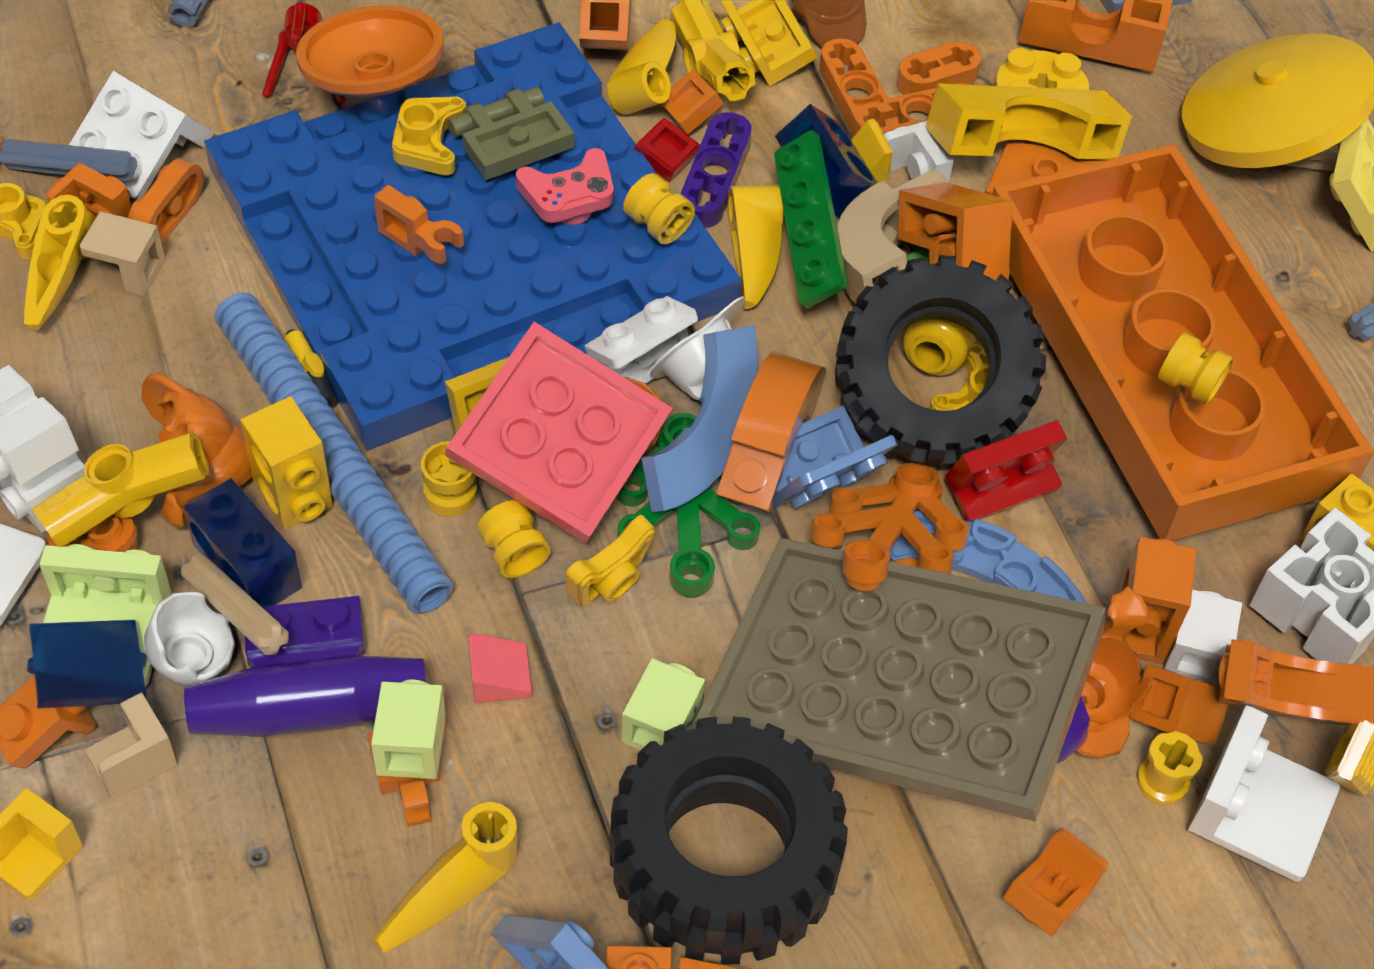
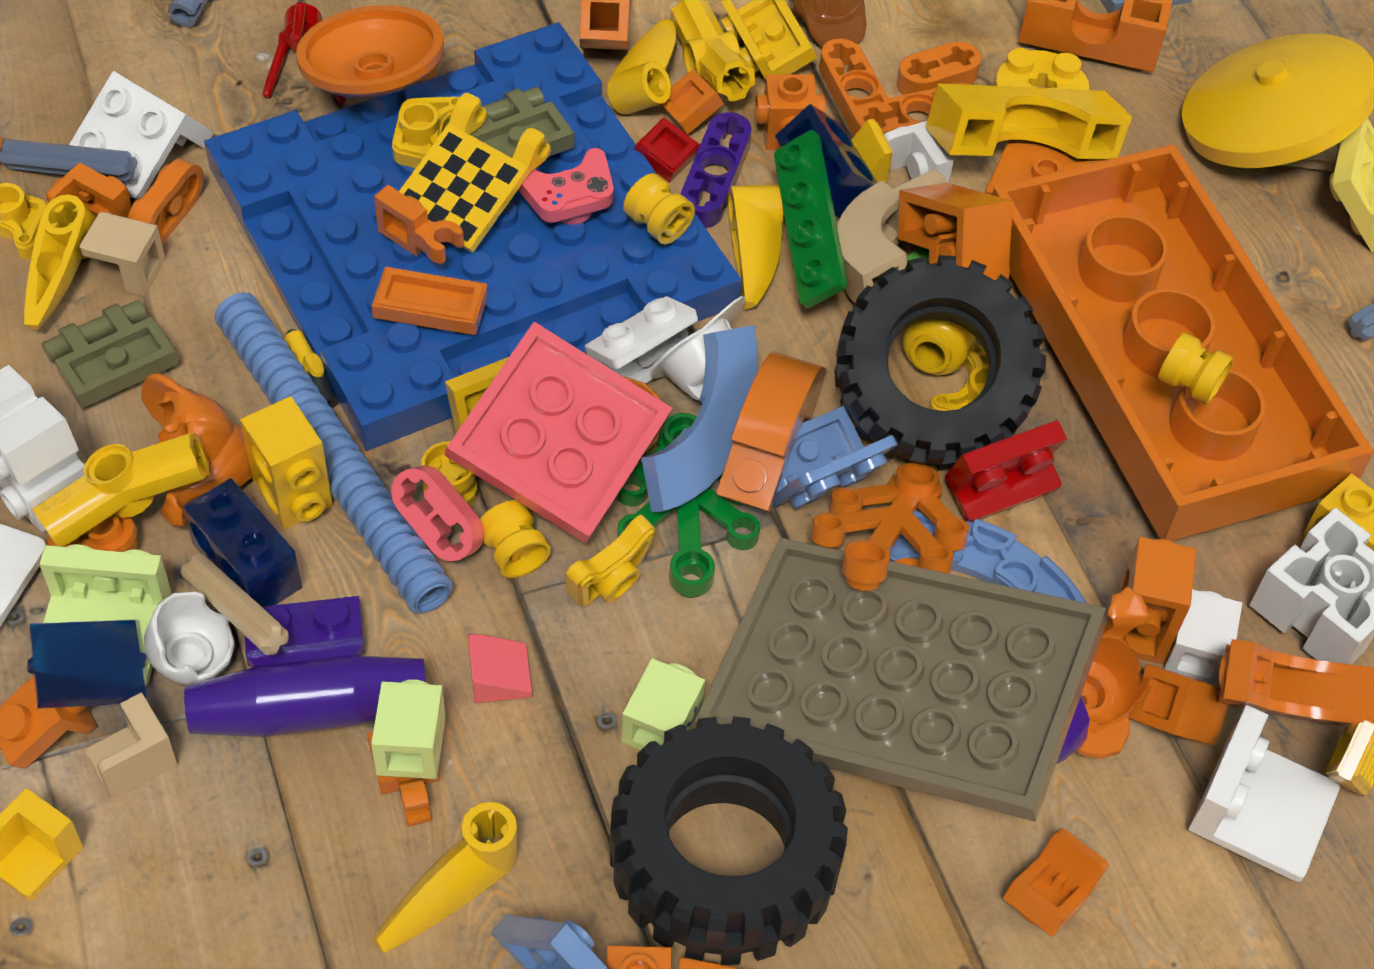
(110, 352): none -> olive plate
(430, 300): none -> orange tile
(437, 513): none -> coral beam
(467, 178): none -> yellow flag
(782, 101): none -> orange brick
(1169, 767): yellow bush -> none

